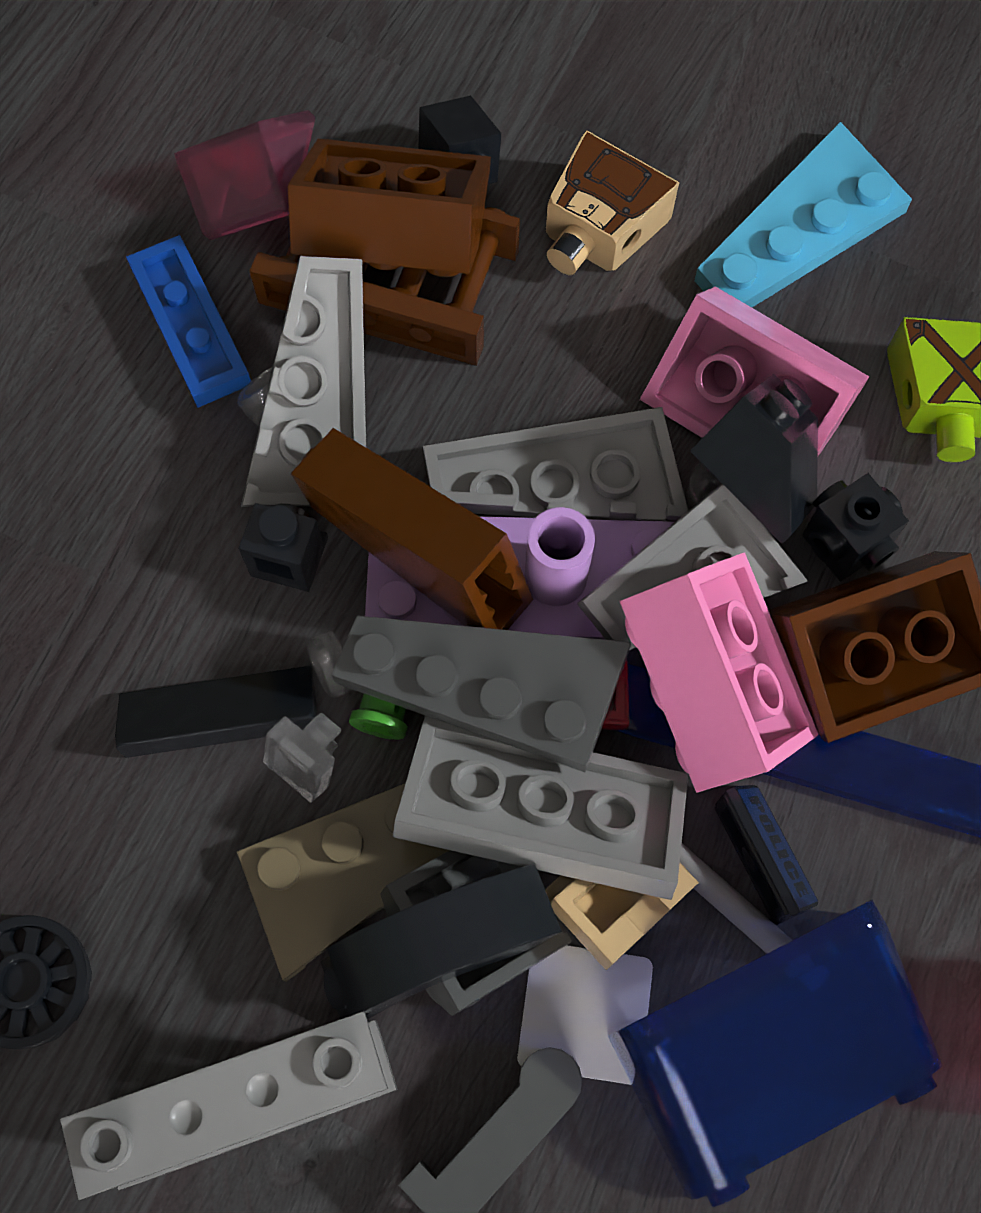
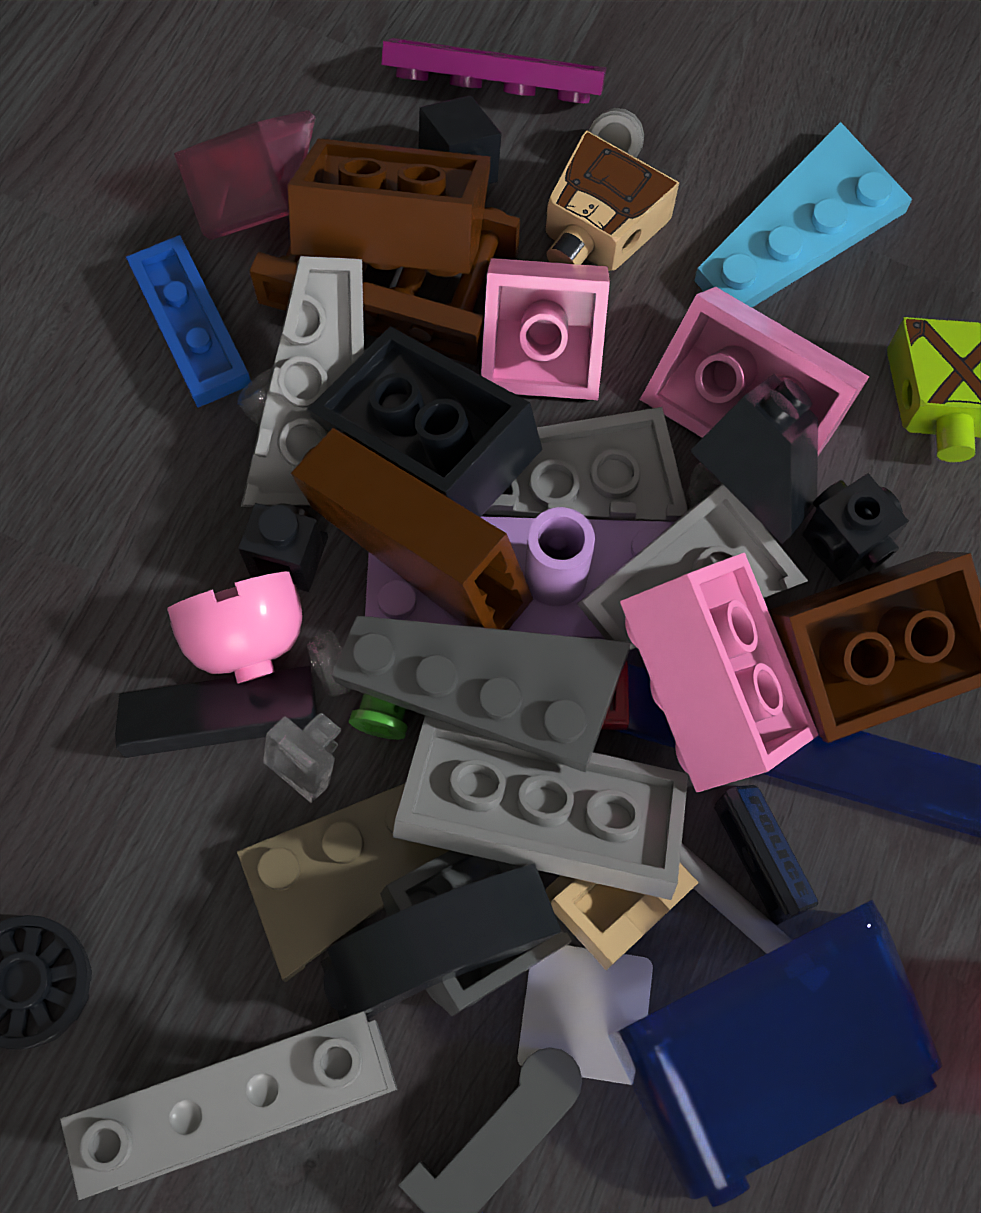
(239, 626): none -> bright pink cylinder
(433, 419): none -> black slope
(471, 66): none -> magenta plate
(545, 327): none -> bright pink slope
(620, 129): none -> light grey tile

